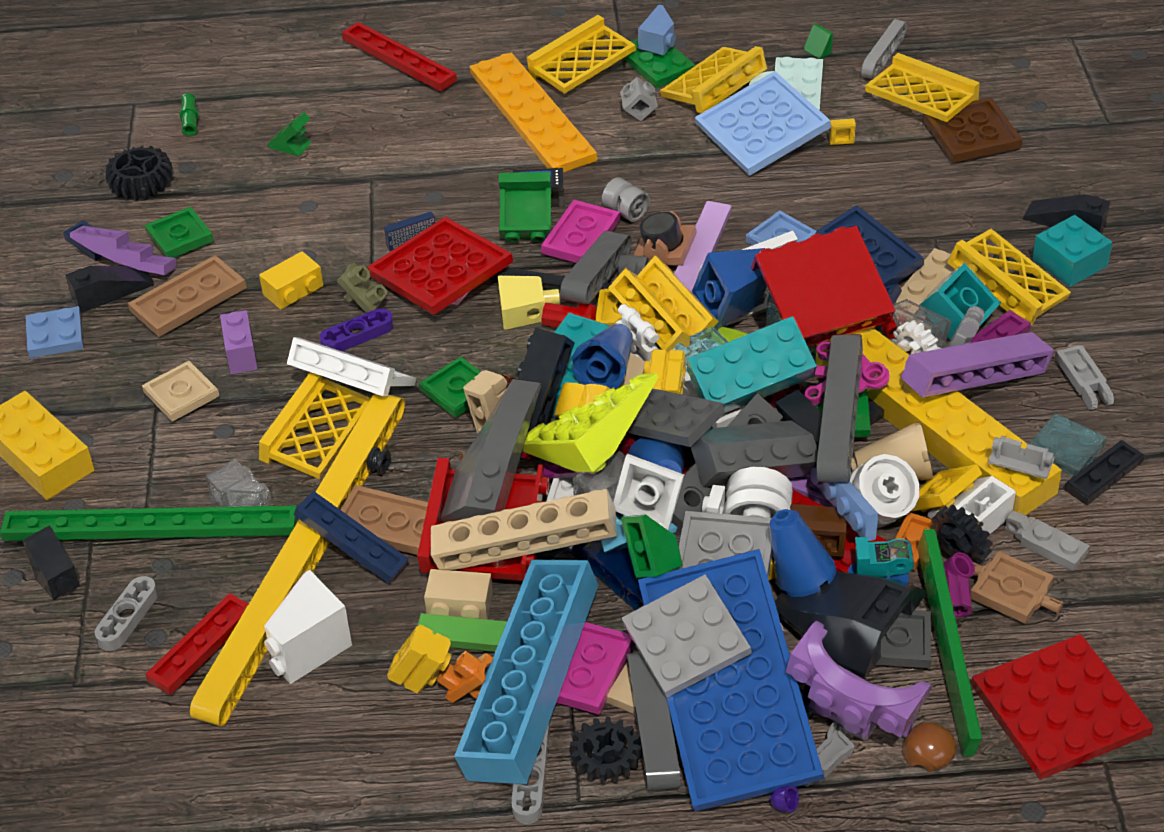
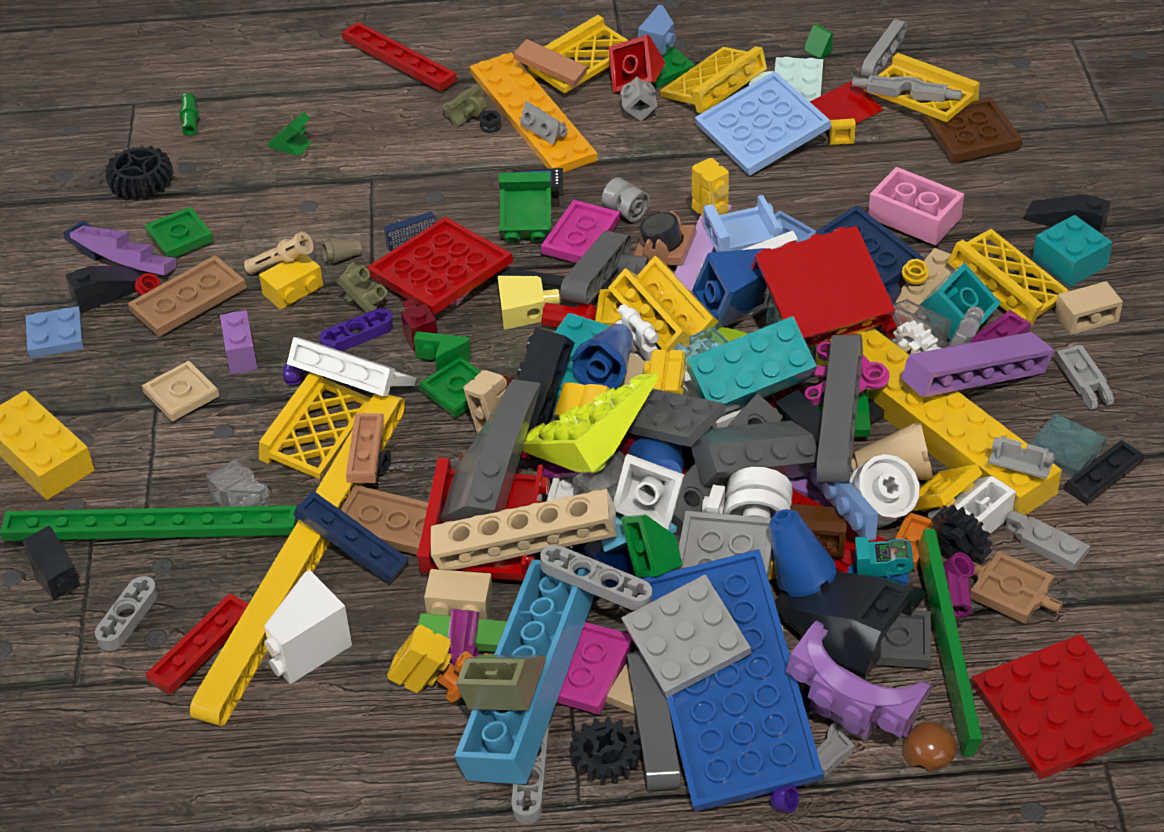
(144, 281): none -> red plate
(293, 375): none -> dark purple hinge
(294, 249): none -> tan pin
(338, 249): none -> dark tan cone
(365, 448): none -> nougat tile
(417, 320): none -> dark red brick
(441, 348): none -> green slope
(462, 633): none -> magenta piece
(465, 106): none -> olive hips
(490, 121): none -> black bush
(500, 681): none -> olive slope
(542, 123): none -> light grey hinge
(550, 62): none -> nougat tile
(598, 573): none -> light grey beam
(634, 59): none -> red slope
(710, 186): none -> yellow brick
(741, 228): none -> light blue panel
(847, 103): none -> red sticker
(915, 272): none -> yellow plate
(916, 205): none -> bright pink brick
(918, 89): none -> light grey piece
(1088, 307): none -> tan brick

